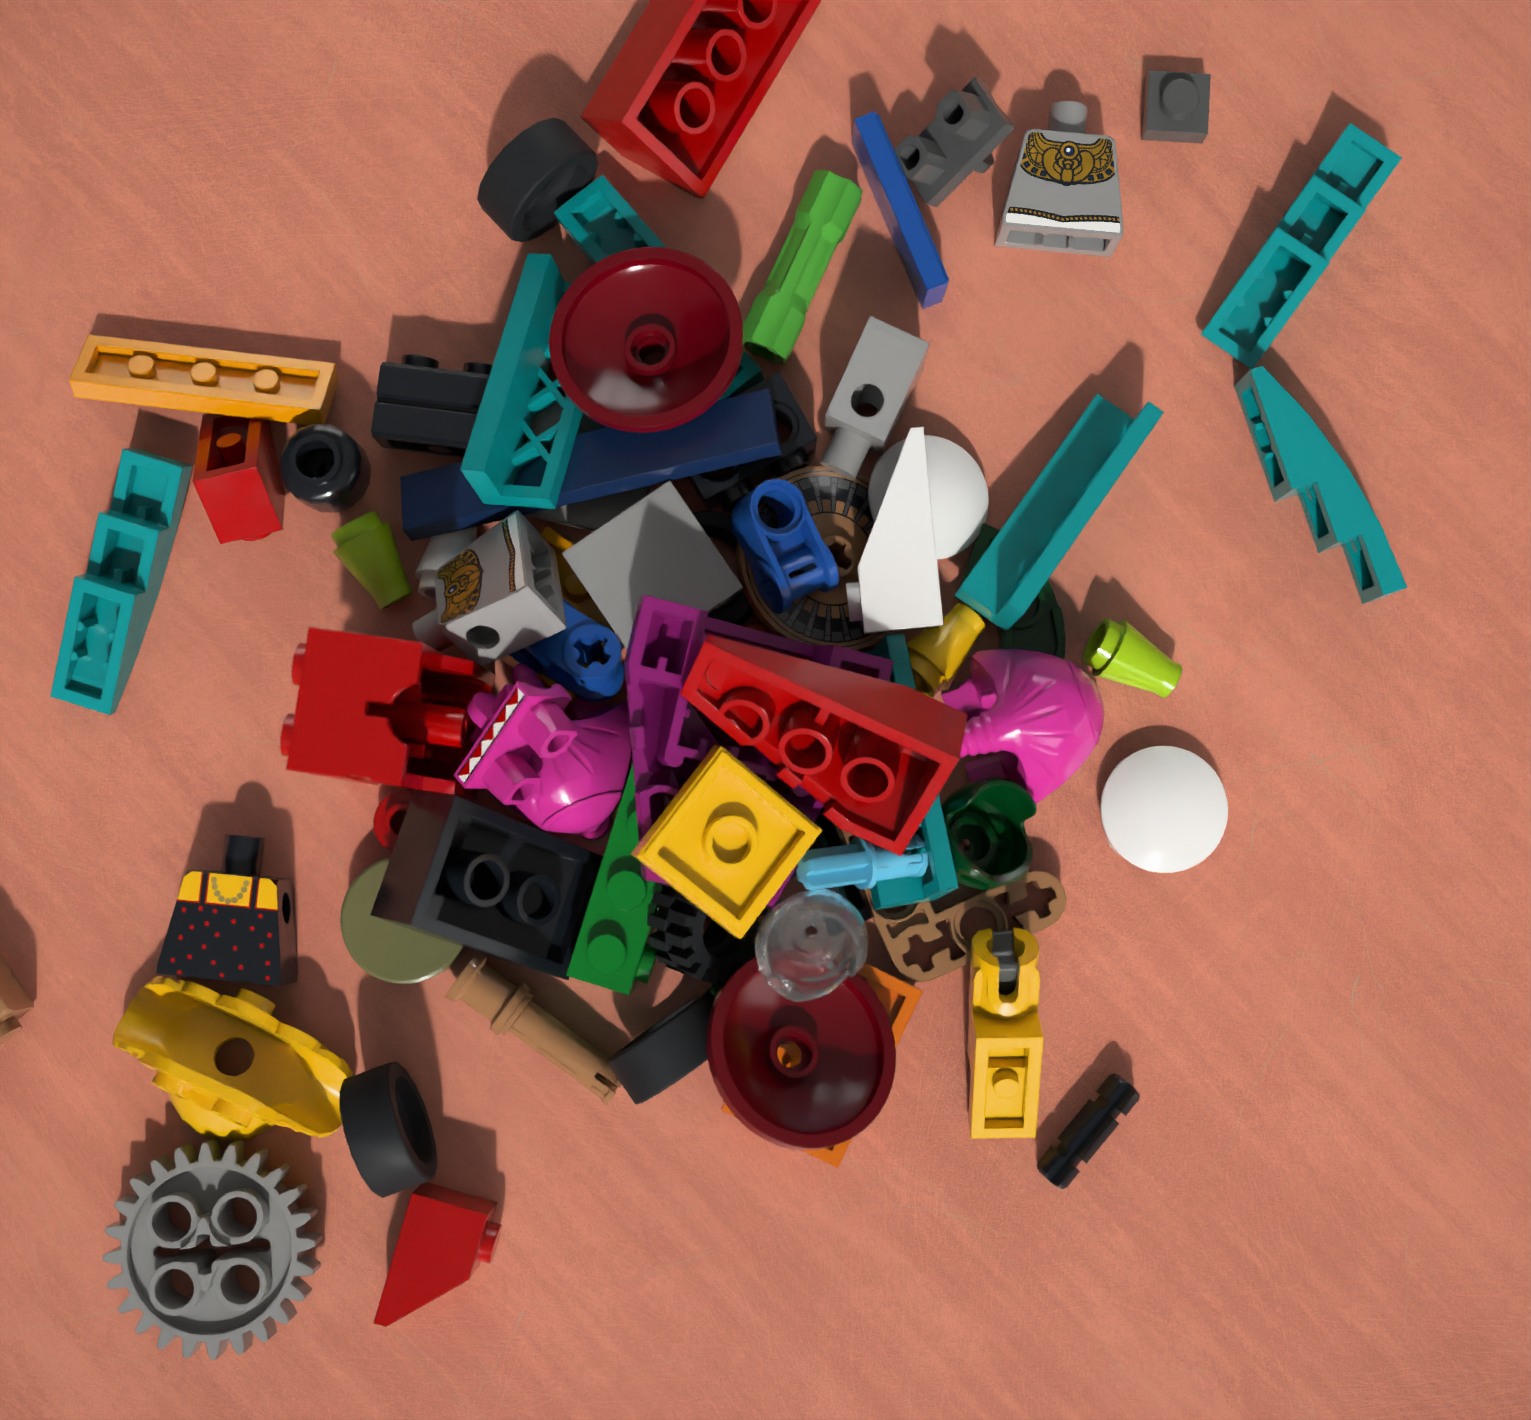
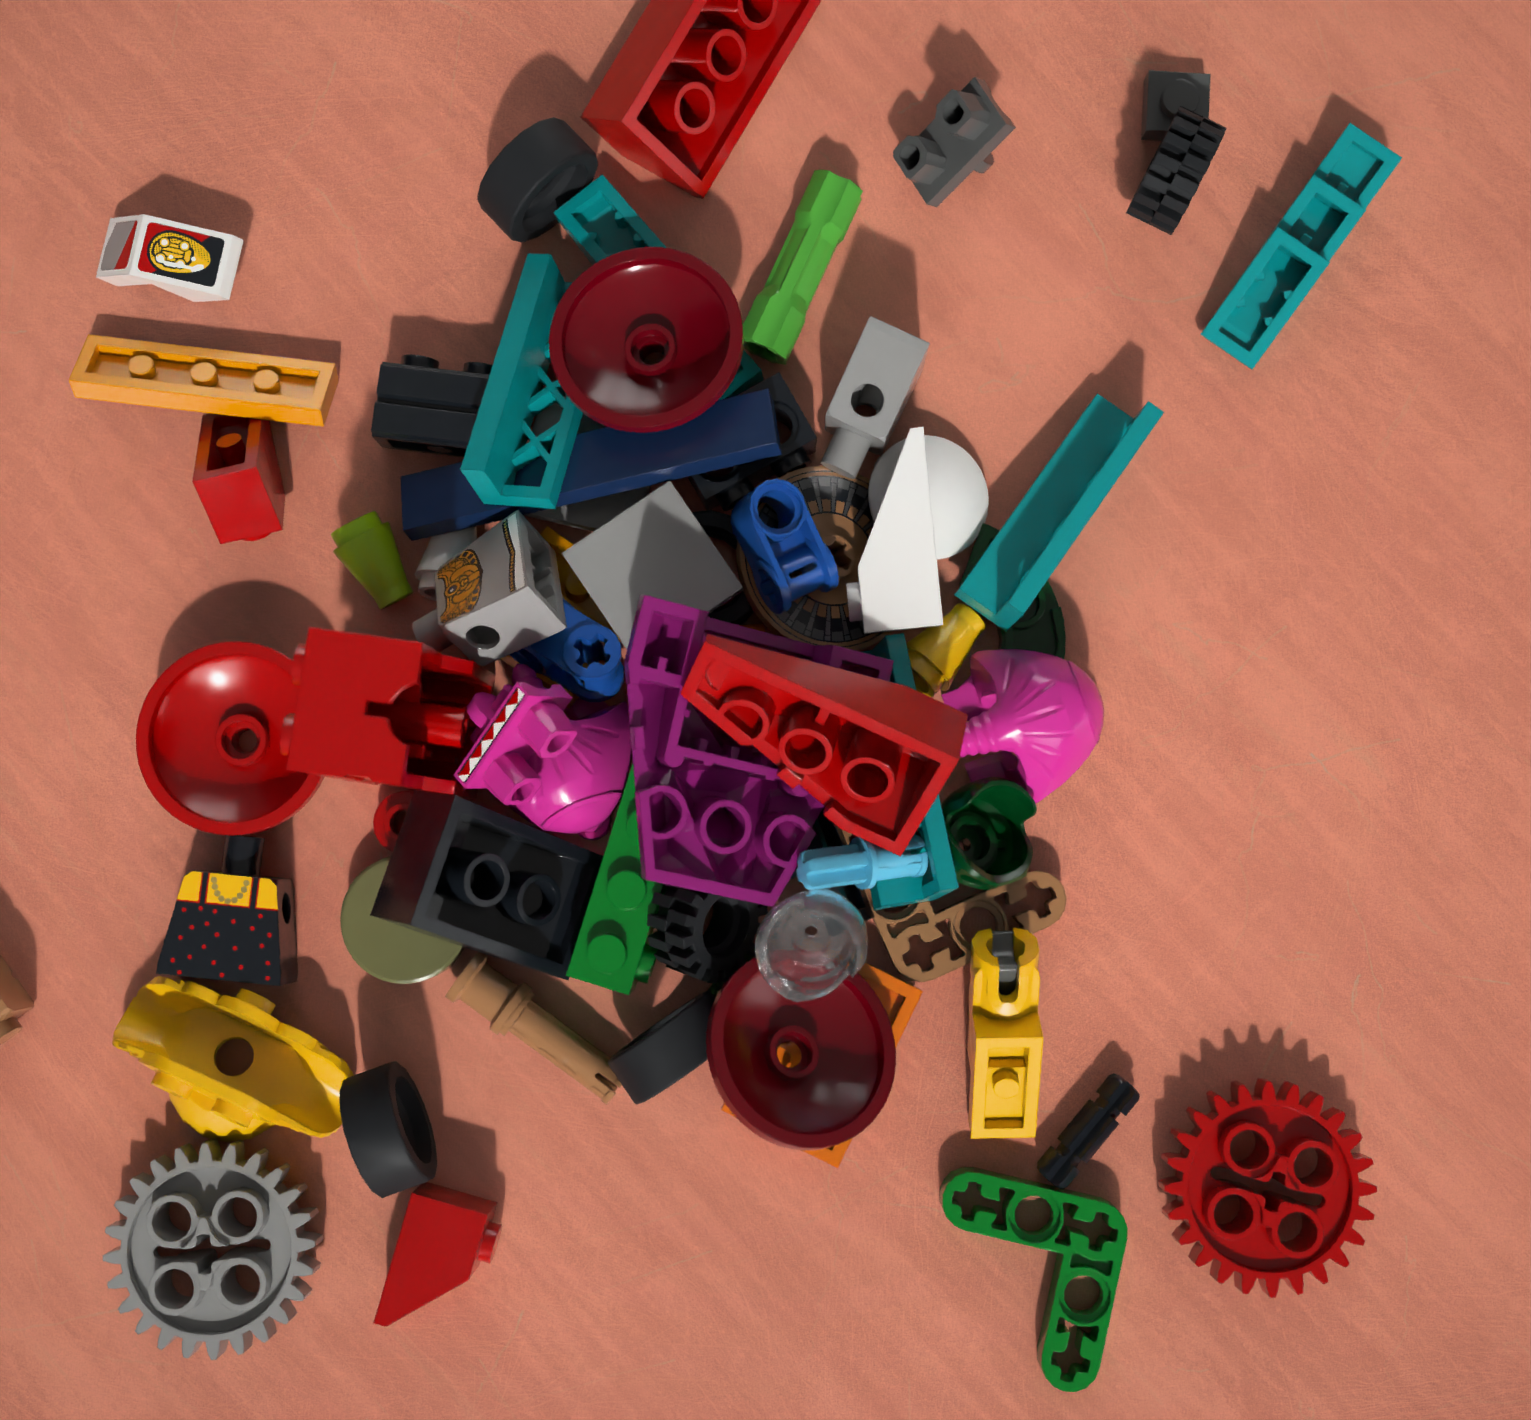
(122, 581): teal slope -> none
(170, 255): none -> slope
(193, 733): none -> red dish
(323, 449): black head -> none
(727, 841): yellow tile -> none
(899, 209): blue tile -> none
(1064, 189): light grey torso -> none
(1073, 1259): none -> green beam
(1129, 658): lime cone -> none
(1163, 809): white dish -> none
(1176, 170): none -> black tyre
(1251, 1240): none -> red gear
(1305, 464): teal slope -> none

